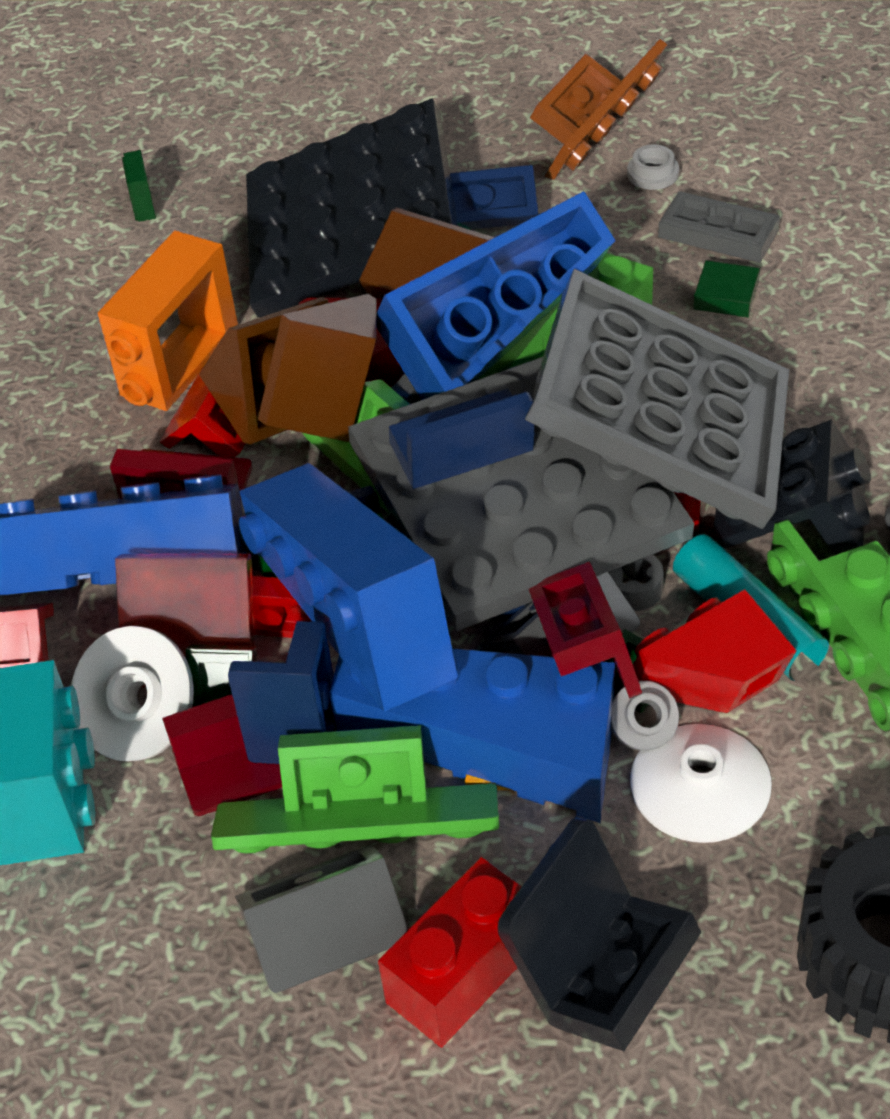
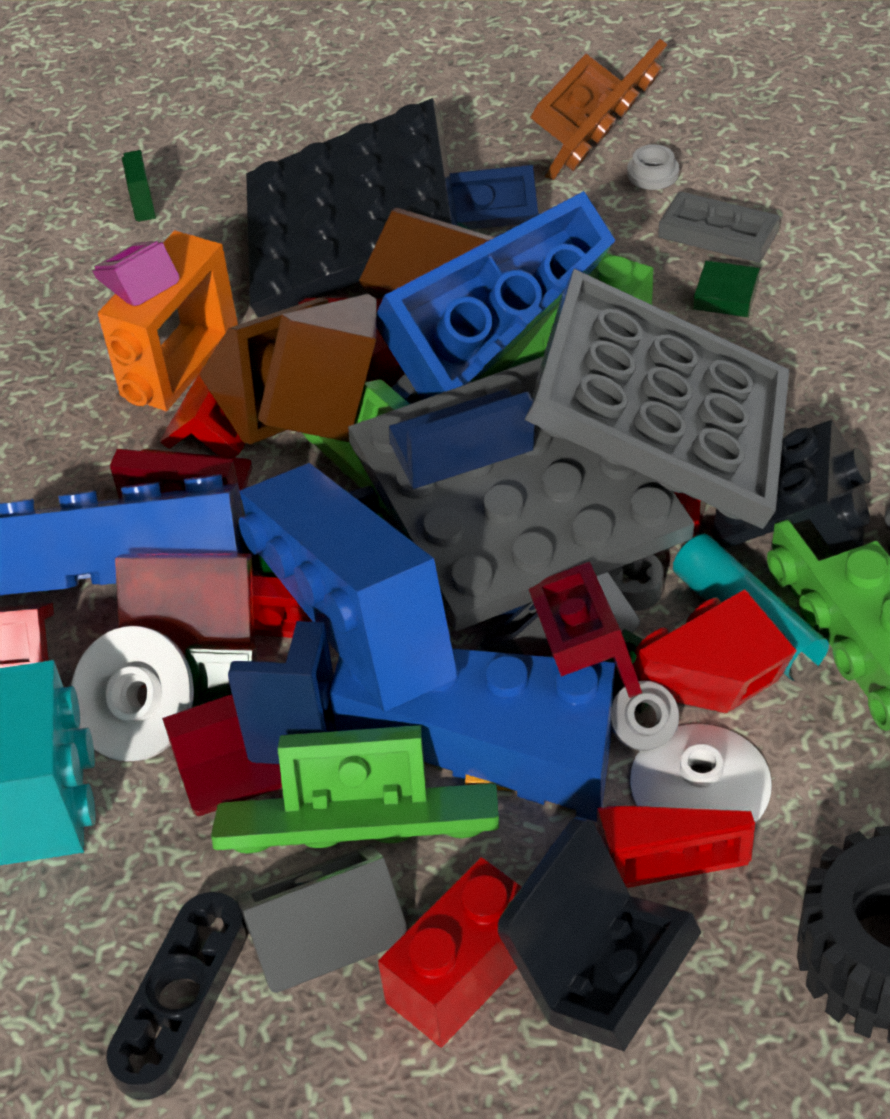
(138, 272): none -> magenta slope
(176, 961): none -> black beam
(674, 842): none -> red slope

